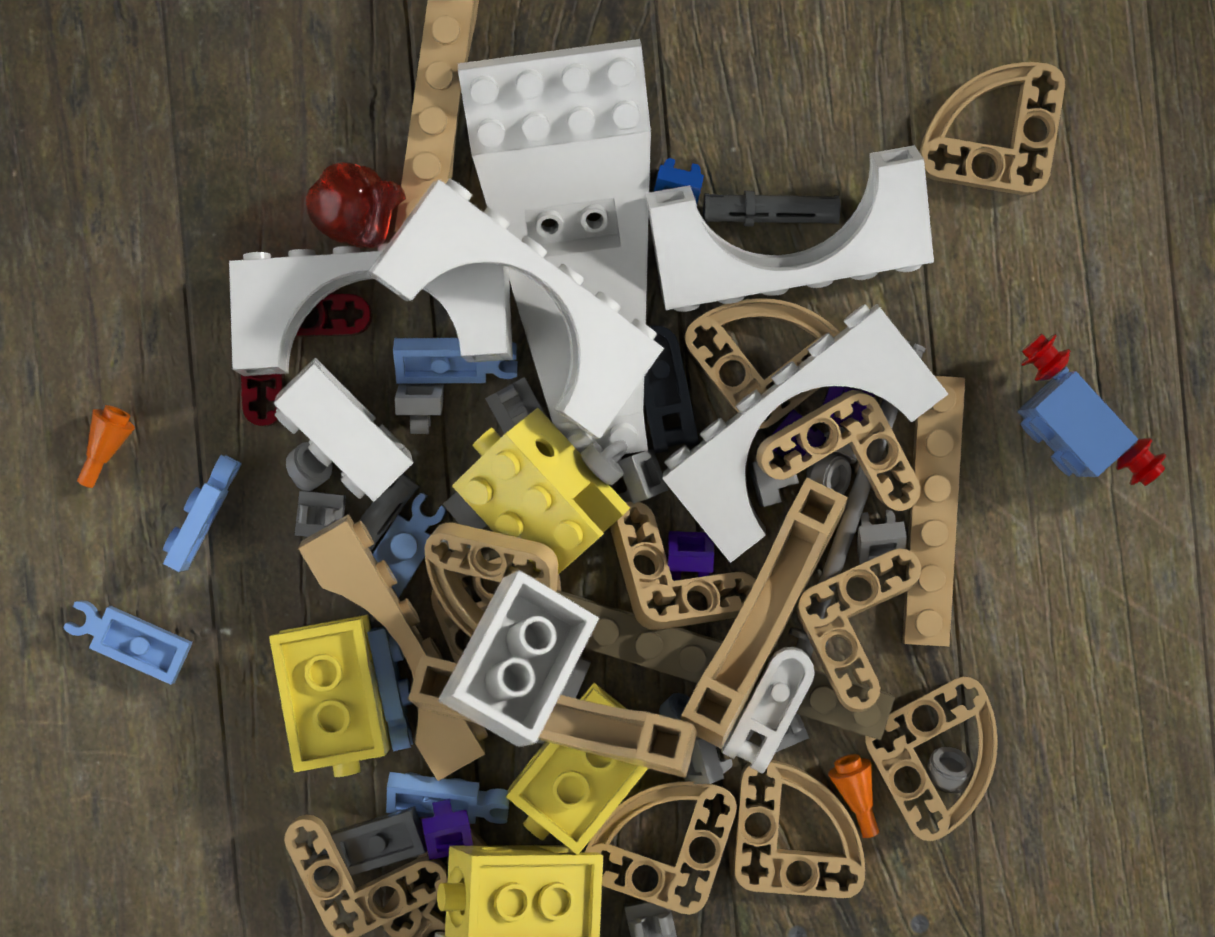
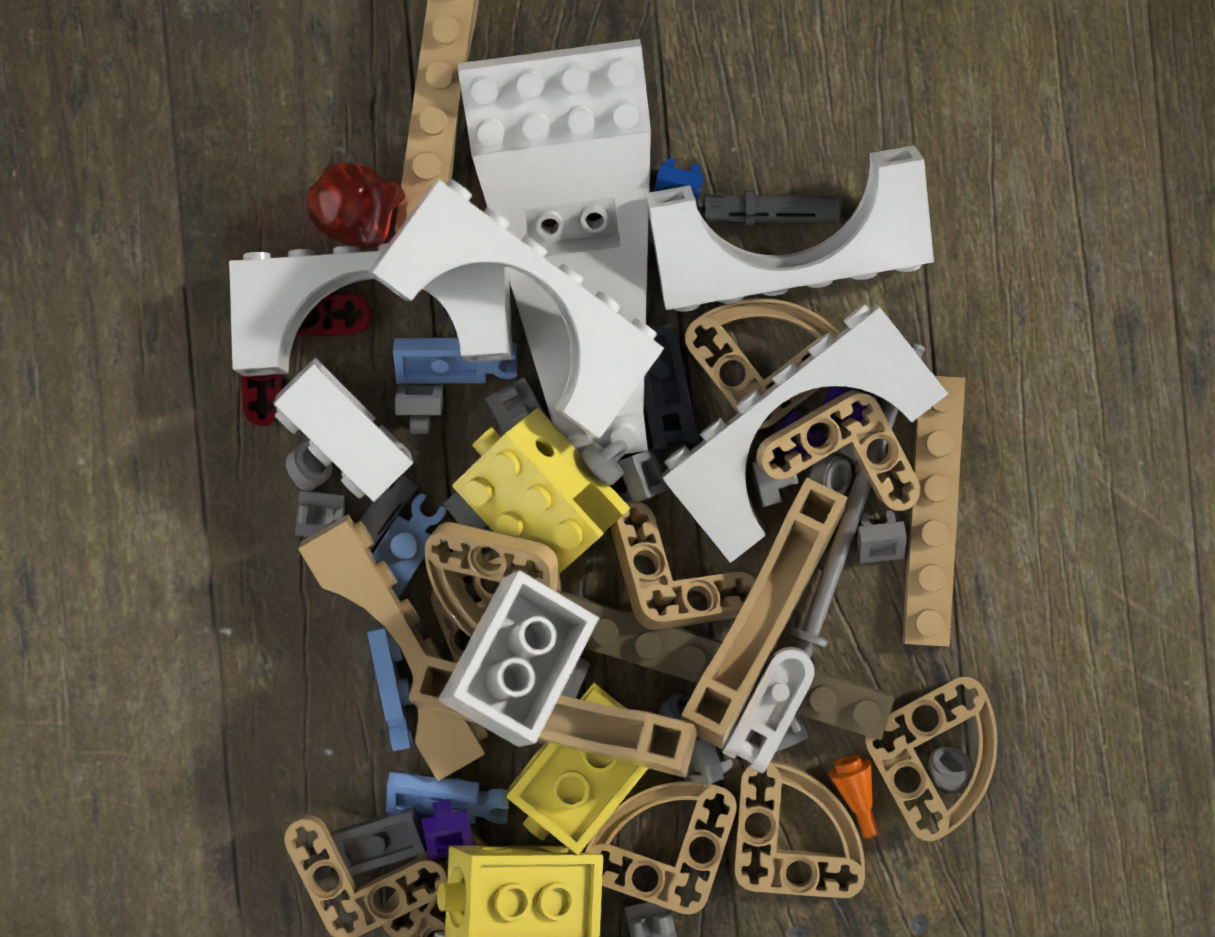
(107, 433): orange cone -> none
(132, 641): light blue plate -> none
(202, 509): light blue plate -> none
(330, 695): light yellow torso -> none
(690, 553): dark purple tile -> none
(837, 623): tan beam -> none
(1006, 159): tan beam -> none
(1079, 423): medium blue brick -> none

